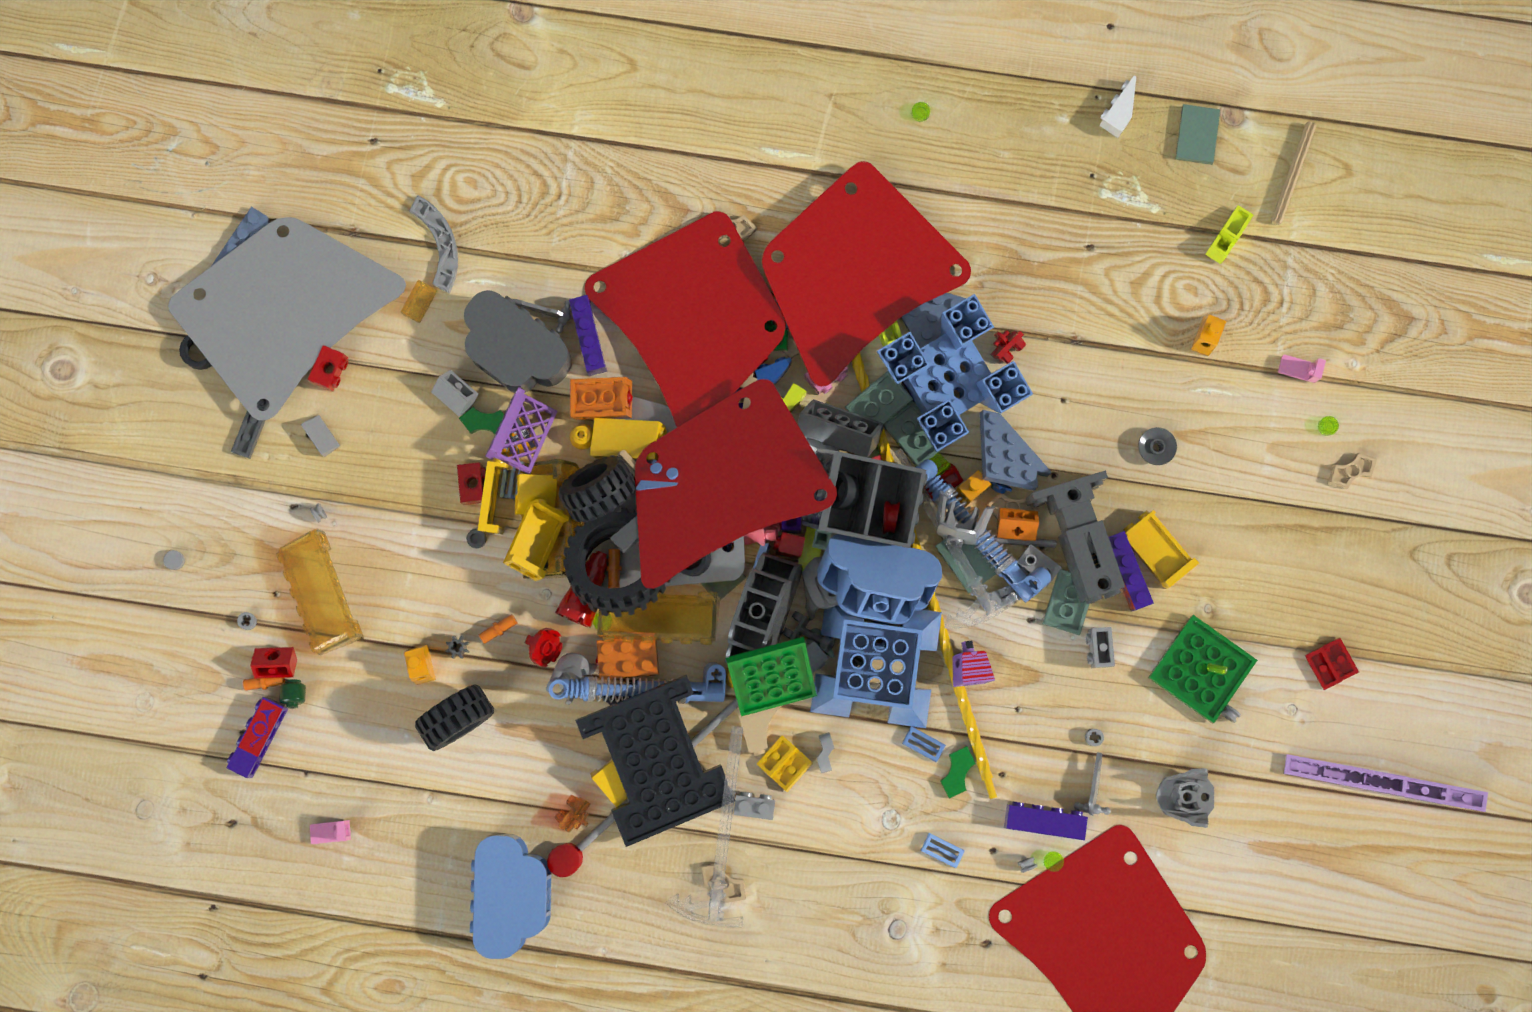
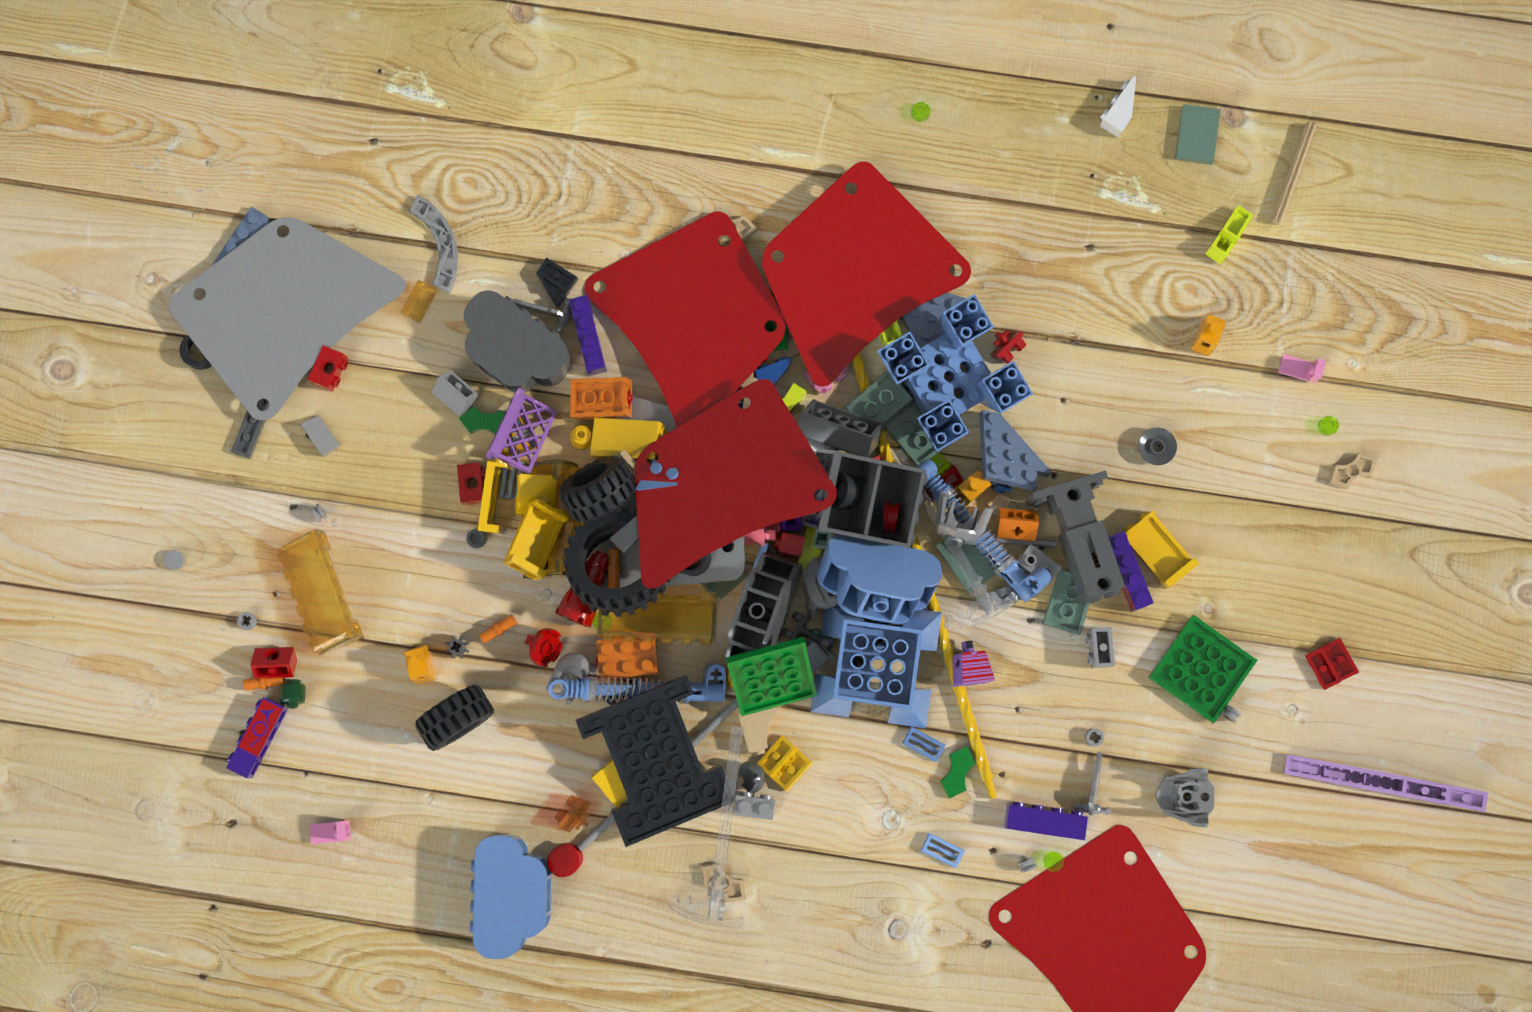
(556, 281): none -> black wing
(753, 776): none -> dark grey hair
(827, 746): light grey piece -> none
(1217, 668): clear neon green tile -> none

